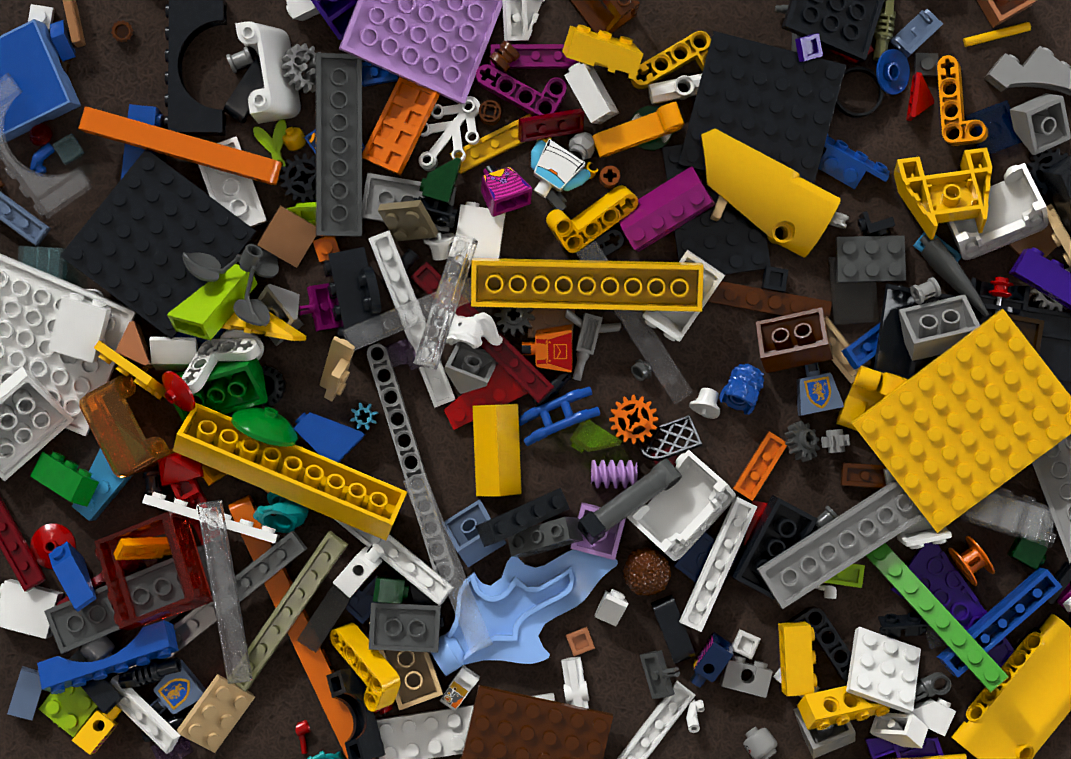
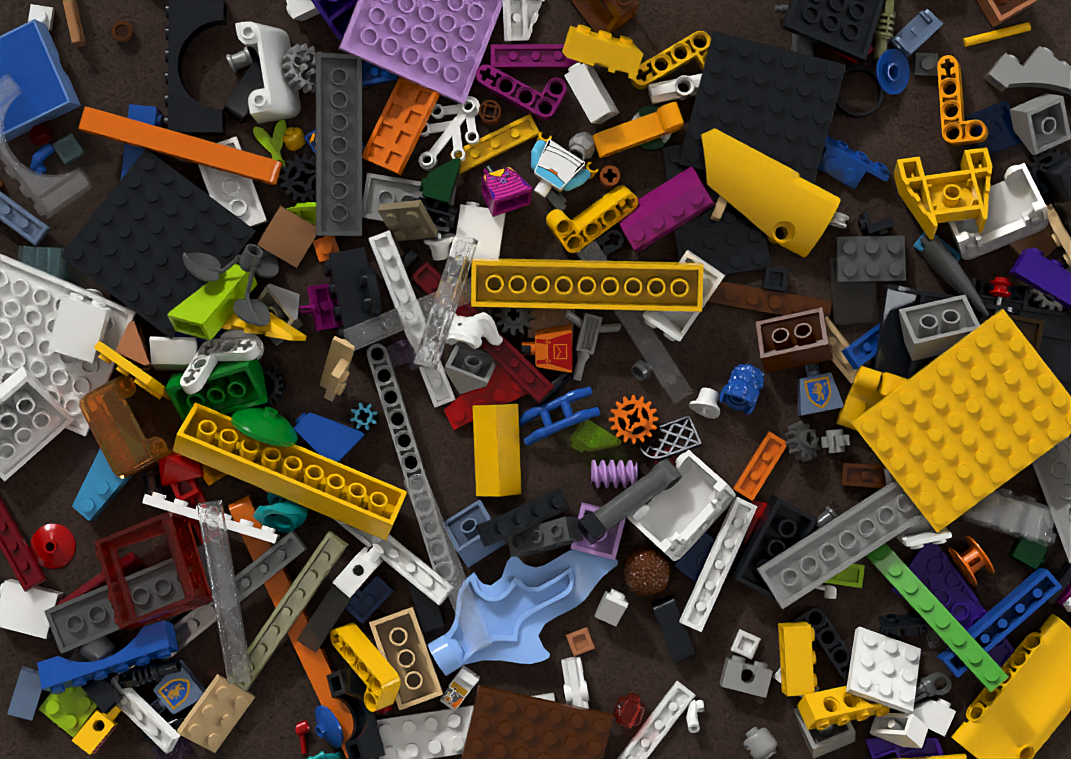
(60, 38): blue piece -> none
(65, 478): green brick -> none
(73, 575): blue slope -> none
(142, 548): light orange hinge -> none
(178, 391): red dish -> none
(328, 726): none -> blue dish
(390, 590): dark green slope -> none
(404, 627): dark grey plate -> none
(504, 56): reddish brown wheel -> none
(550, 125): dark red tile -> none
(629, 710): none -> clear red head
(658, 674): dark grey plate -> none
(715, 652): dark blue torso -> none
(809, 47): plate -> none
(919, 98): red slope -> none
(925, 290): light grey bush -> none

